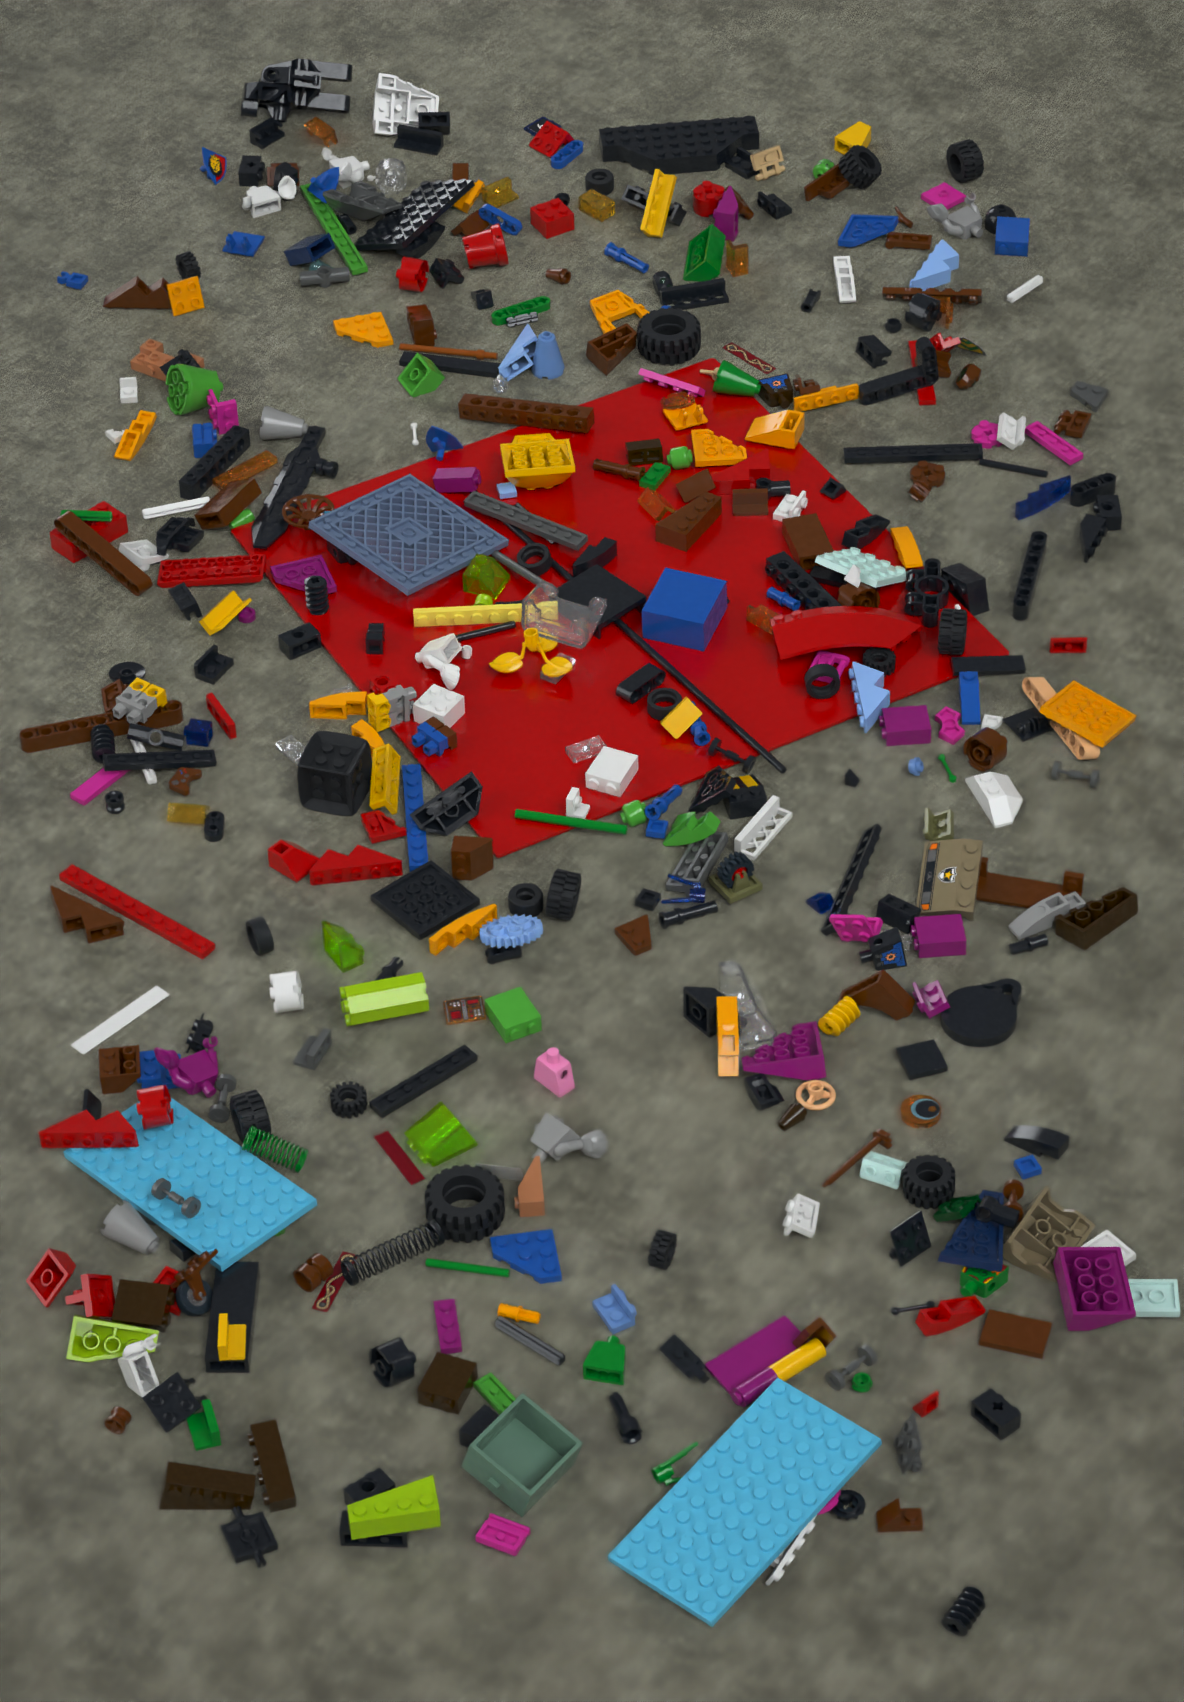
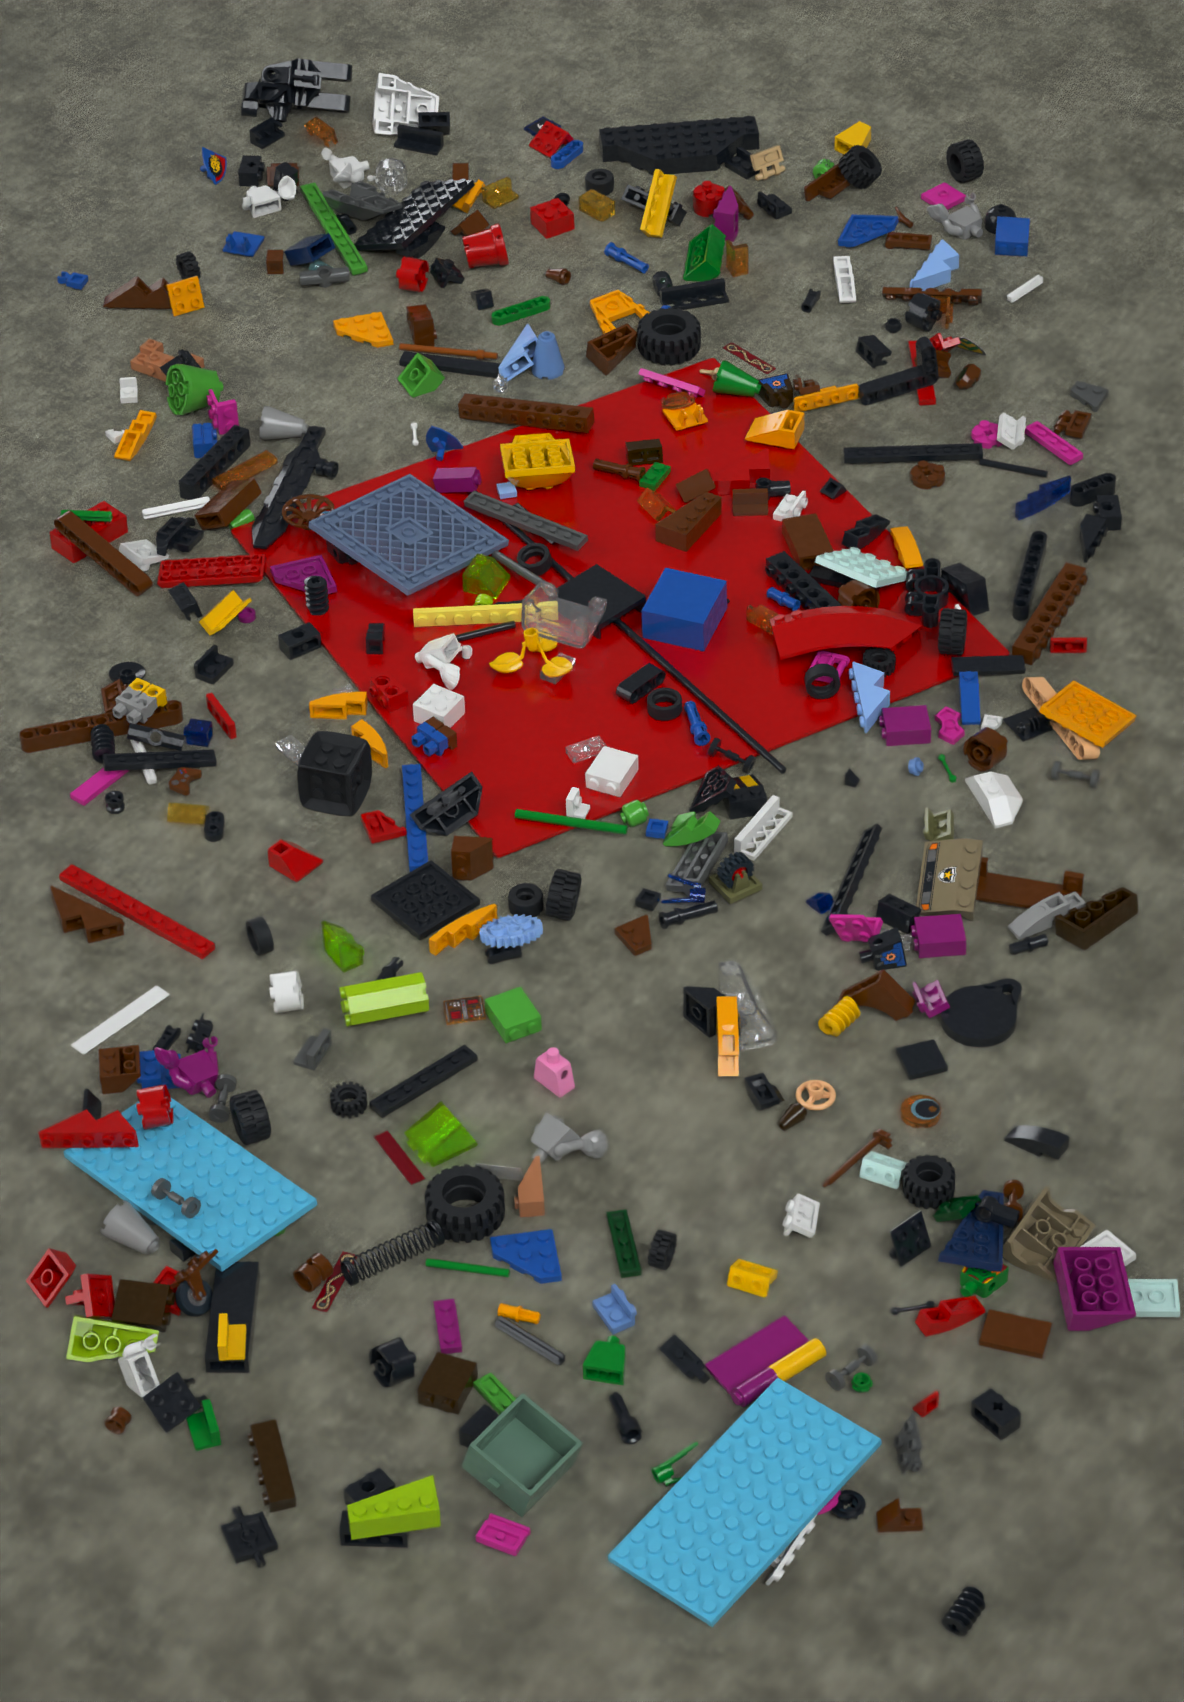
(168, 1037): none -> black bar
(205, 1488): dark brown wedge -> none
(248, 1141): green piece -> none
(275, 261): none -> reddish brown panel
(324, 182): blue shield -> none
(358, 865): red slope -> none
(385, 778): yellow fence -> none
(390, 707): hips -> none
(491, 214): blue beam -> none
(522, 319): axle -> none
(600, 555): black slope -> none
(623, 1243): none -> dark green tile
(661, 804): blue pin -> none
(680, 457): bright green head -> none
(681, 718): yellow panel -> none
(715, 450): light orange plate -> none
(751, 1277): none -> yellow bracket
(791, 1055): magenta slope -> none
(817, 1329): reddish brown panel -> none
(853, 576): white tile -> none
(919, 490): reddish brown gear -> none
(1027, 1167): blue plate -> none
(1050, 612): none -> reddish brown brick

